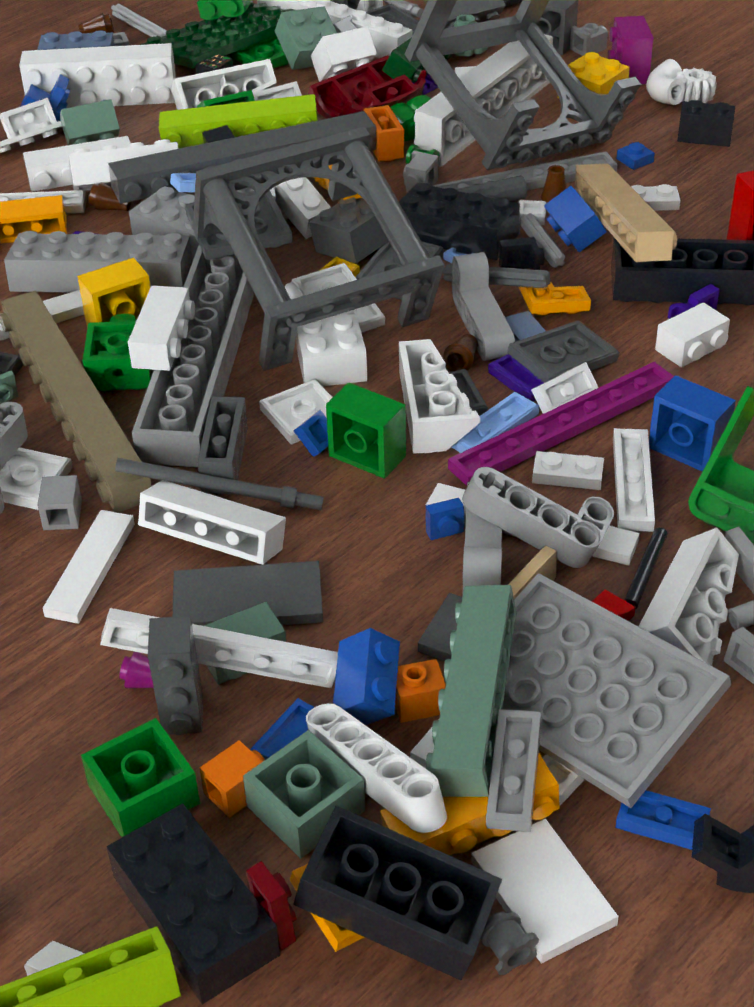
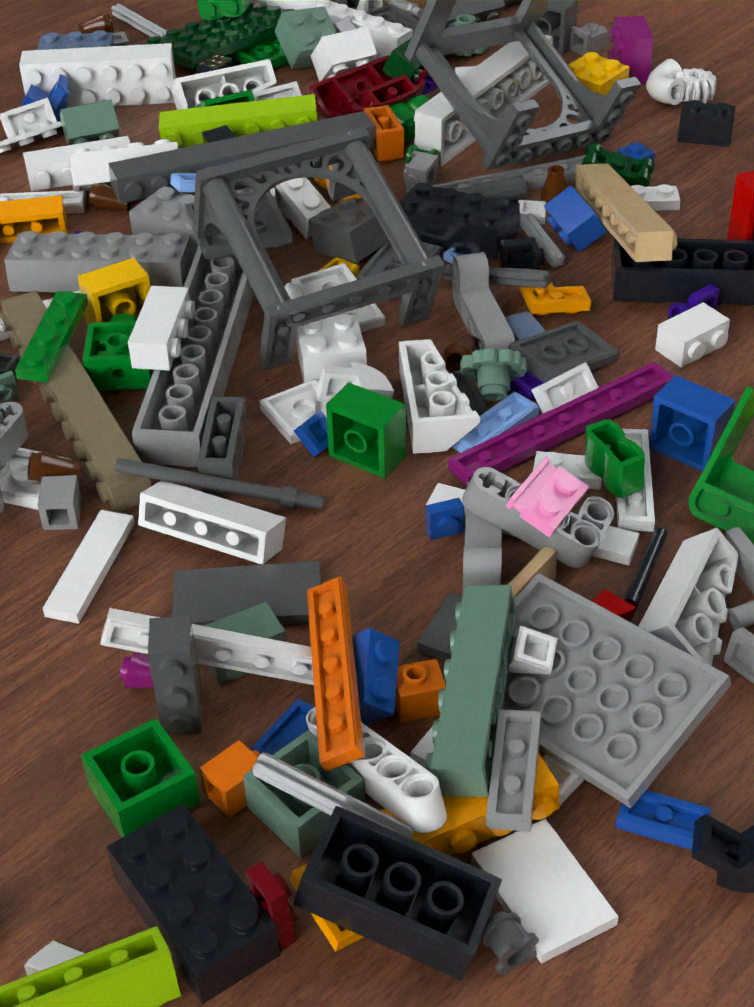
(46, 464): none -> reddish brown cone
(51, 337): none -> green plate
(320, 793): none -> light grey axle
(334, 675): none -> orange tile
(335, 378): none -> white brick
(493, 371): none -> sand green plant
(532, 652): none -> white slope
(547, 496): none -> bright pink plate
(614, 458): none -> green brick
(630, 169): none -> dark green plate

